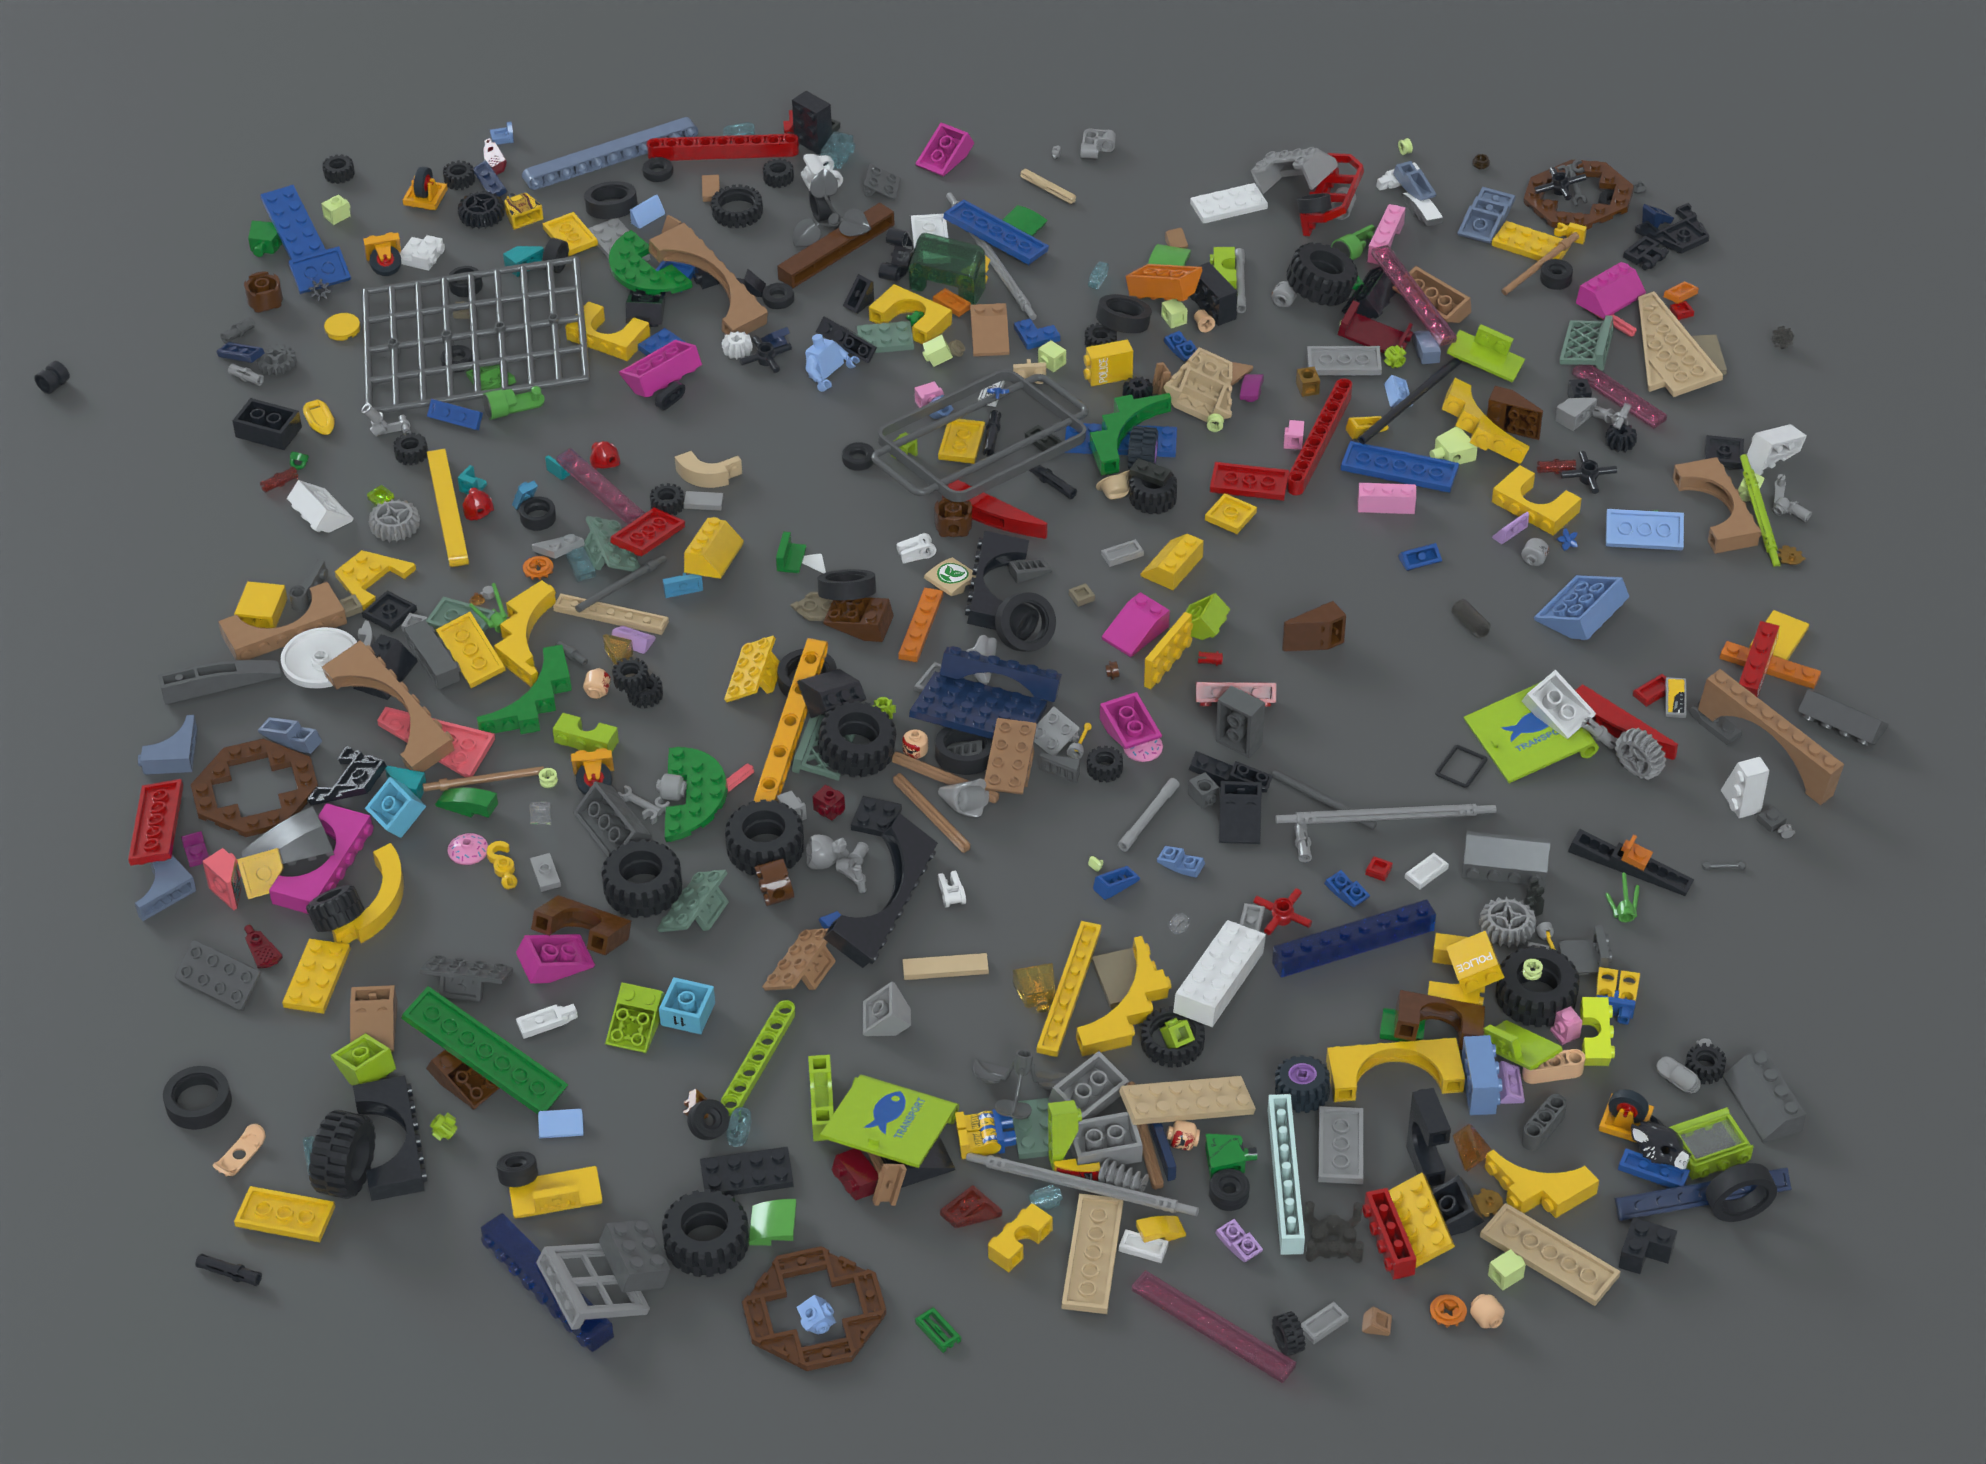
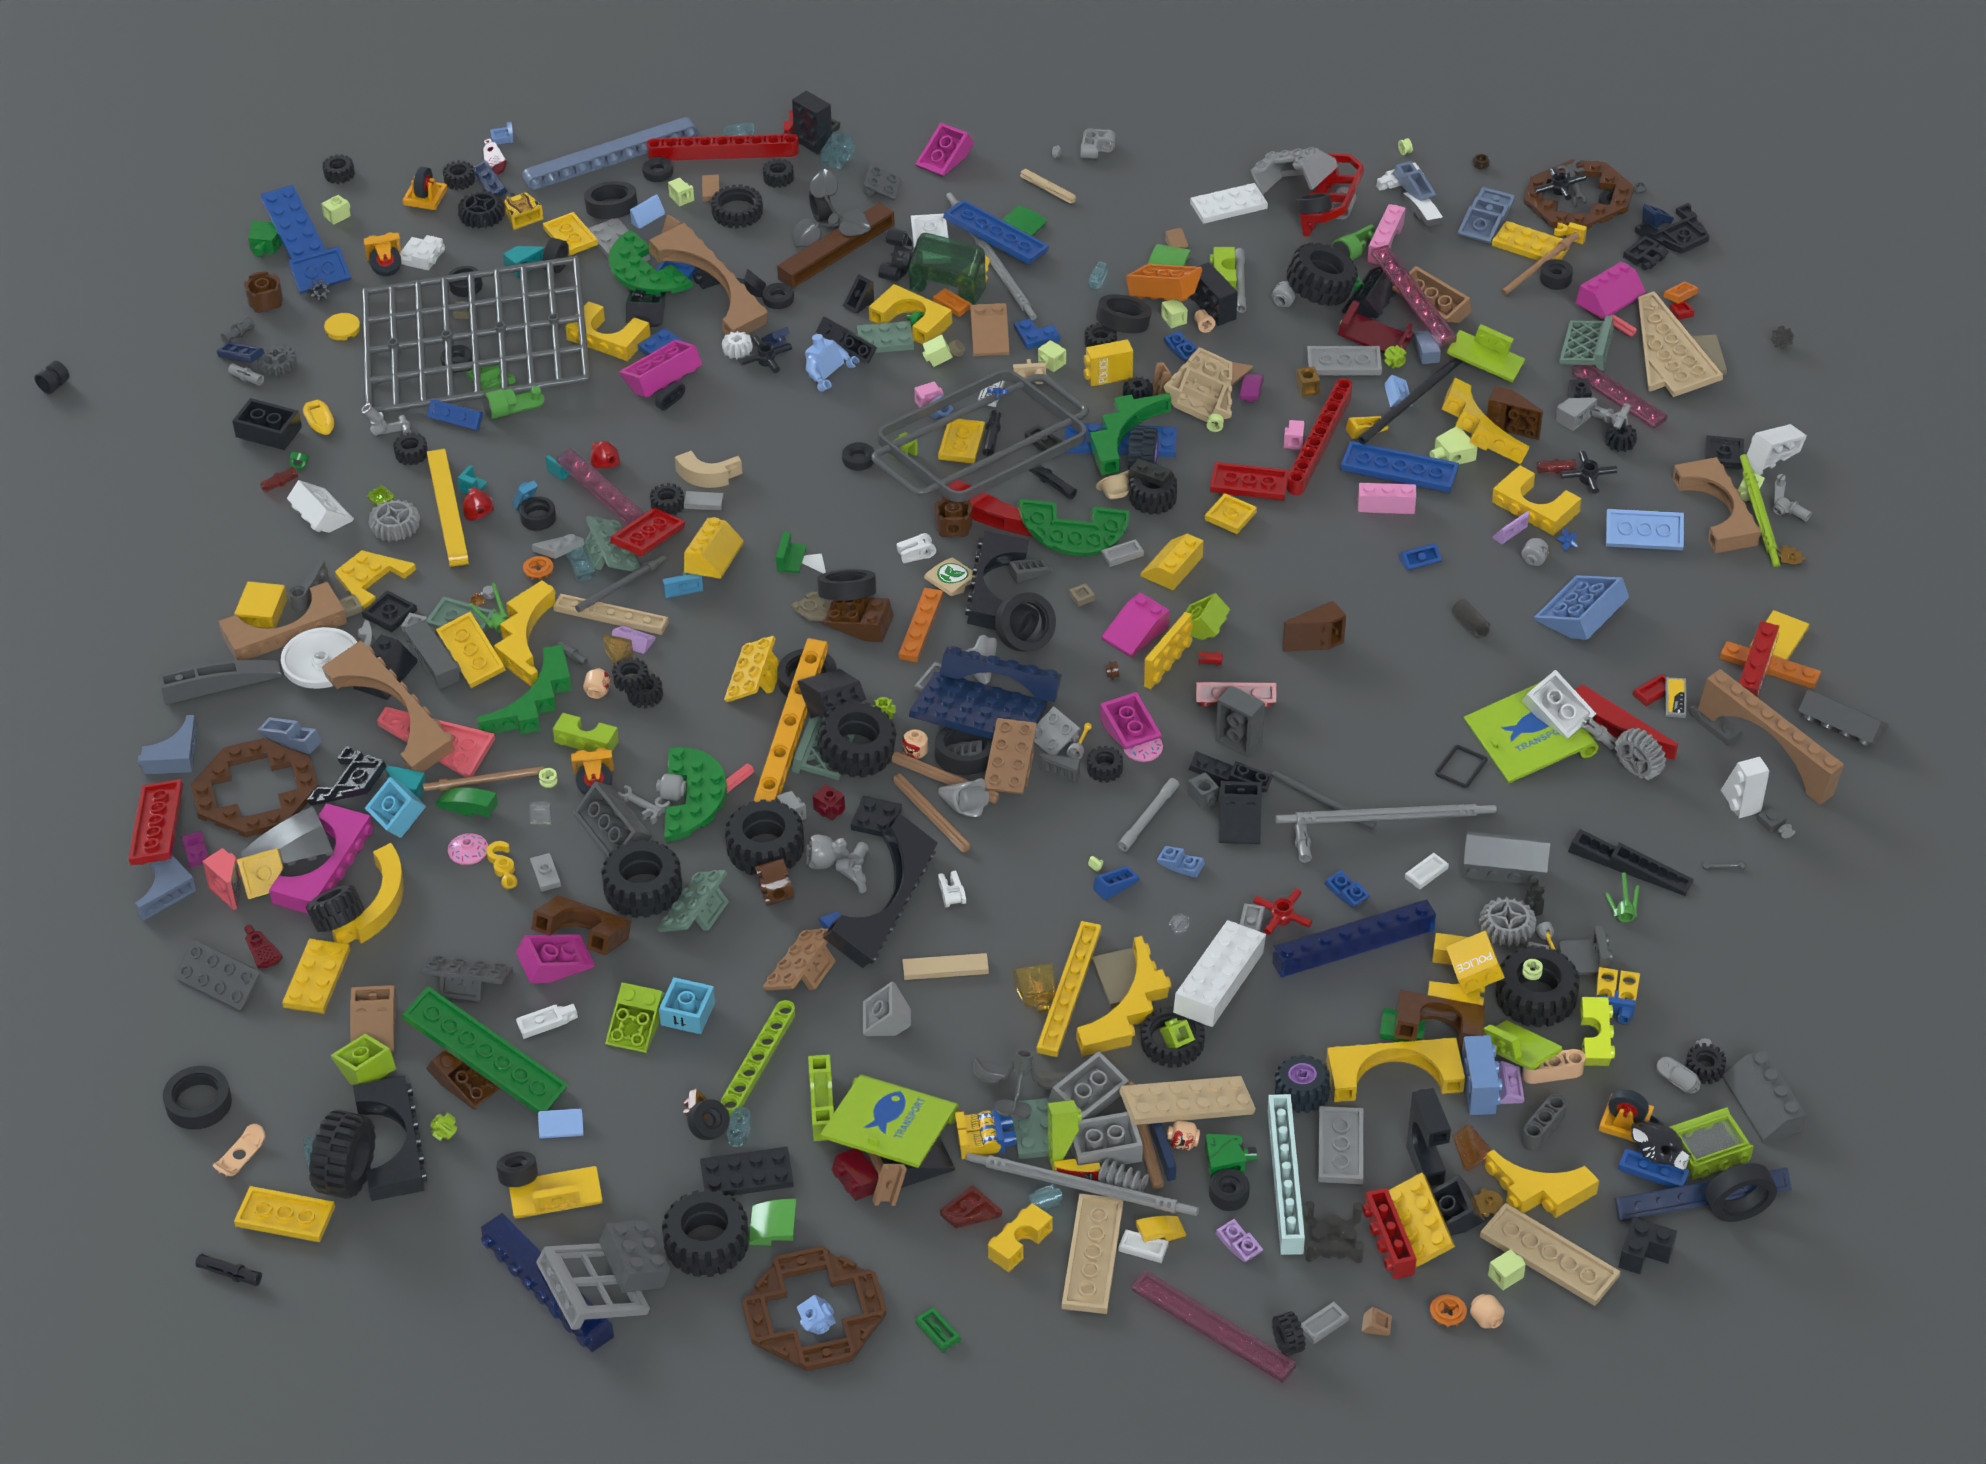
(680, 192): none -> yellowish green brick
(814, 165): white piece -> none
(1073, 536): none -> green plate
(1379, 868): red tile -> none
(1567, 1025): bright pink brick -> none
(1635, 854): orange bracket -> none

